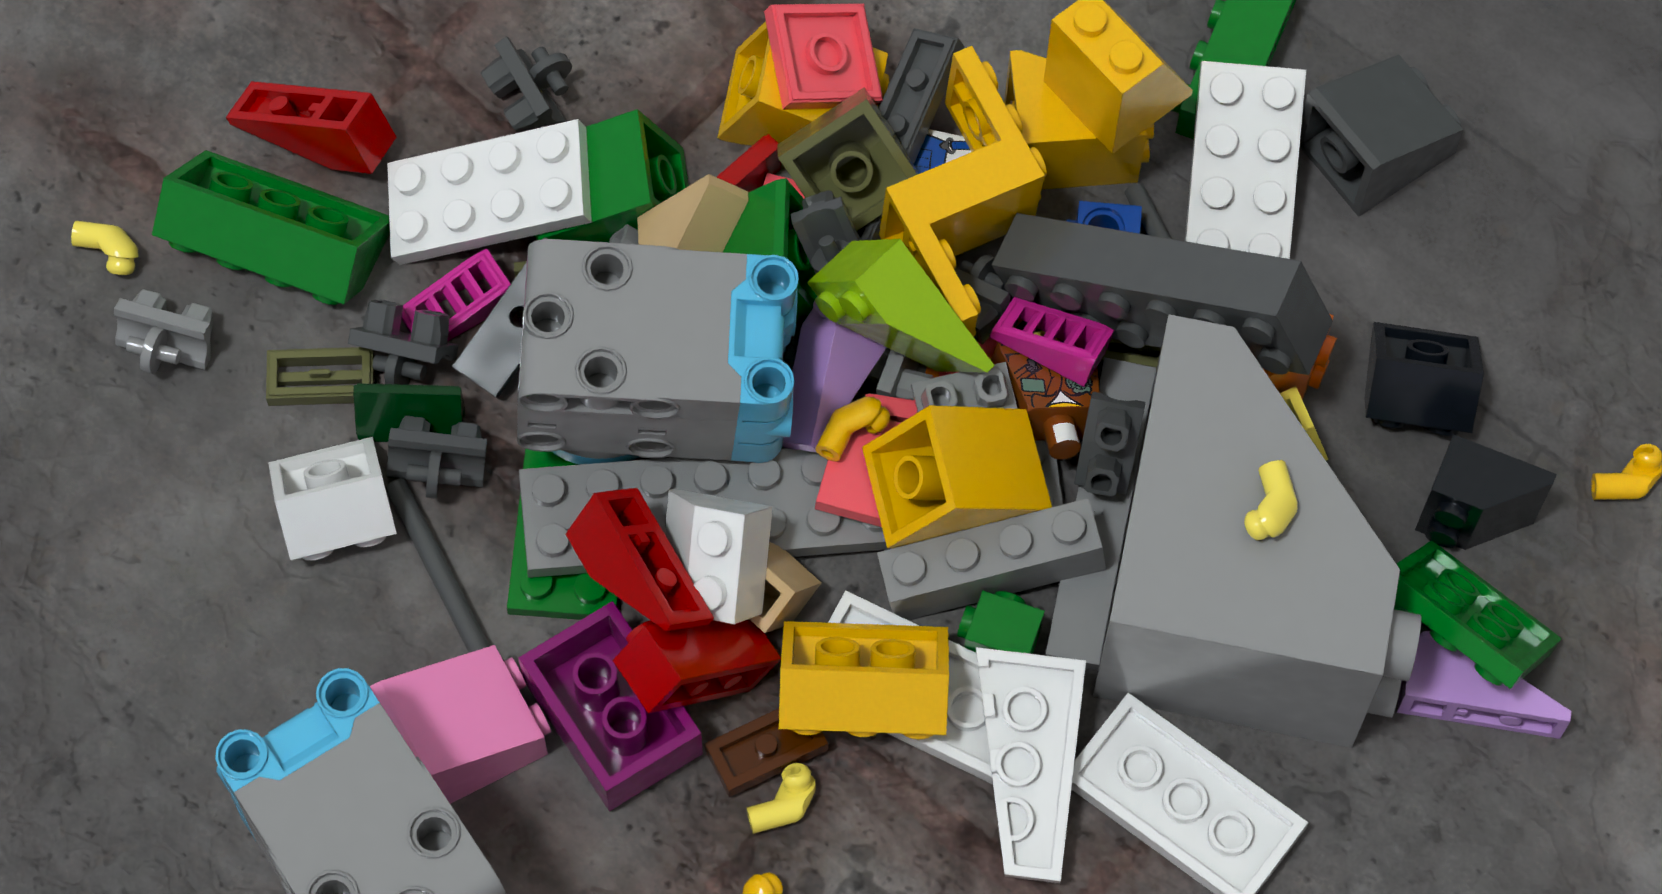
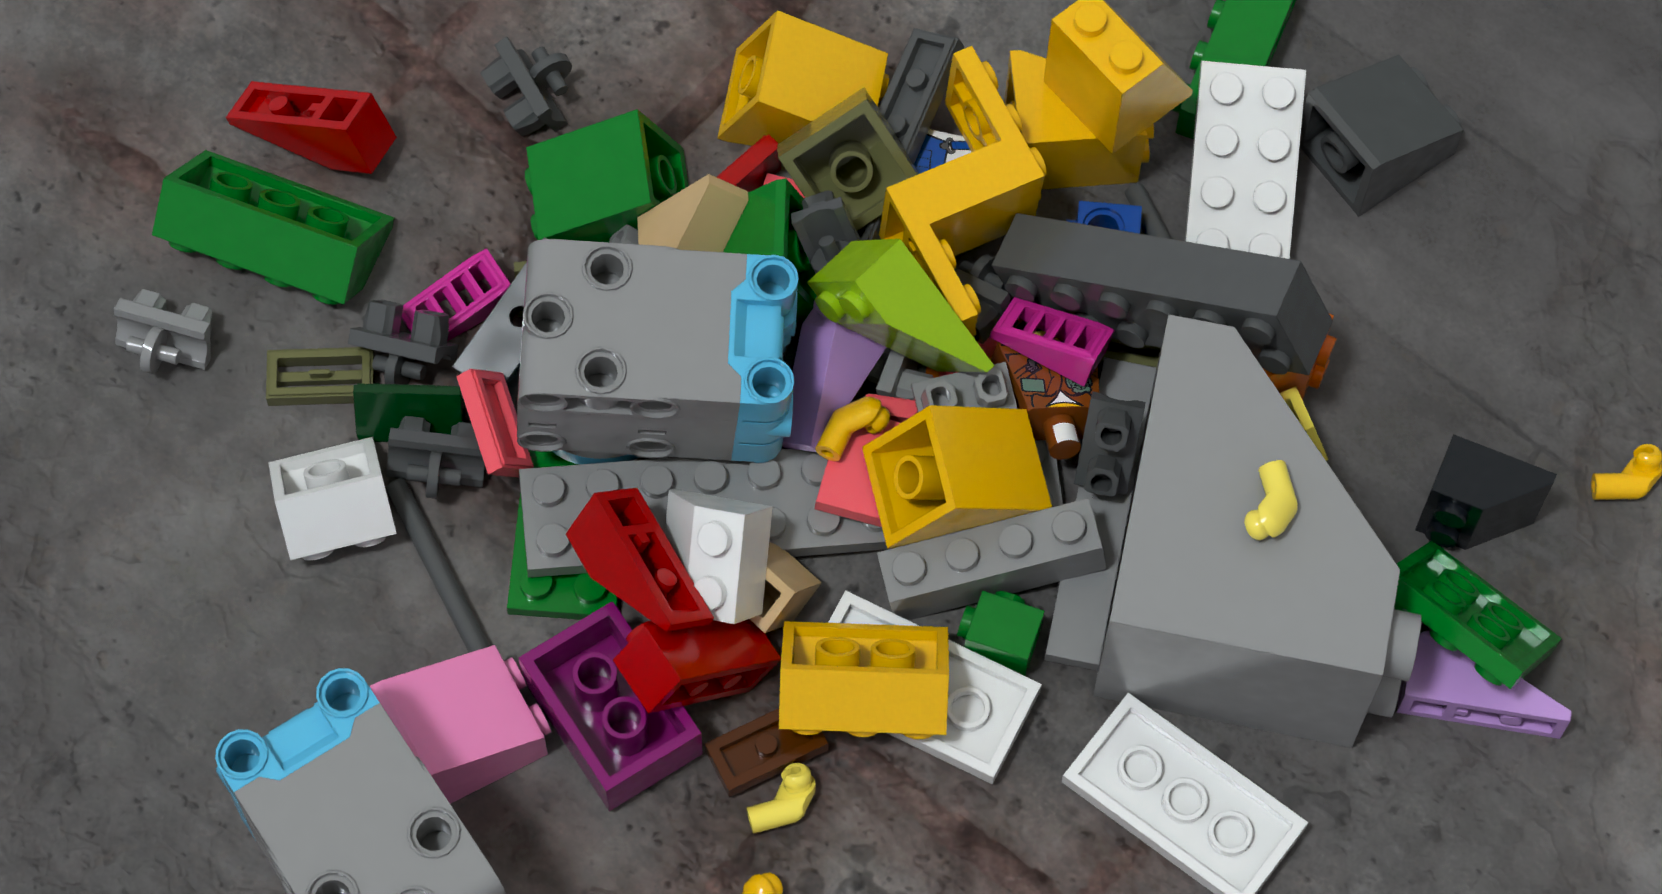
(111, 241): light yellow arm -> none
(489, 192): white plate -> none
(494, 422): none -> coral tile
(821, 54): coral tile -> none
(1032, 744): white wing -> none
(1423, 379): black slope -> none

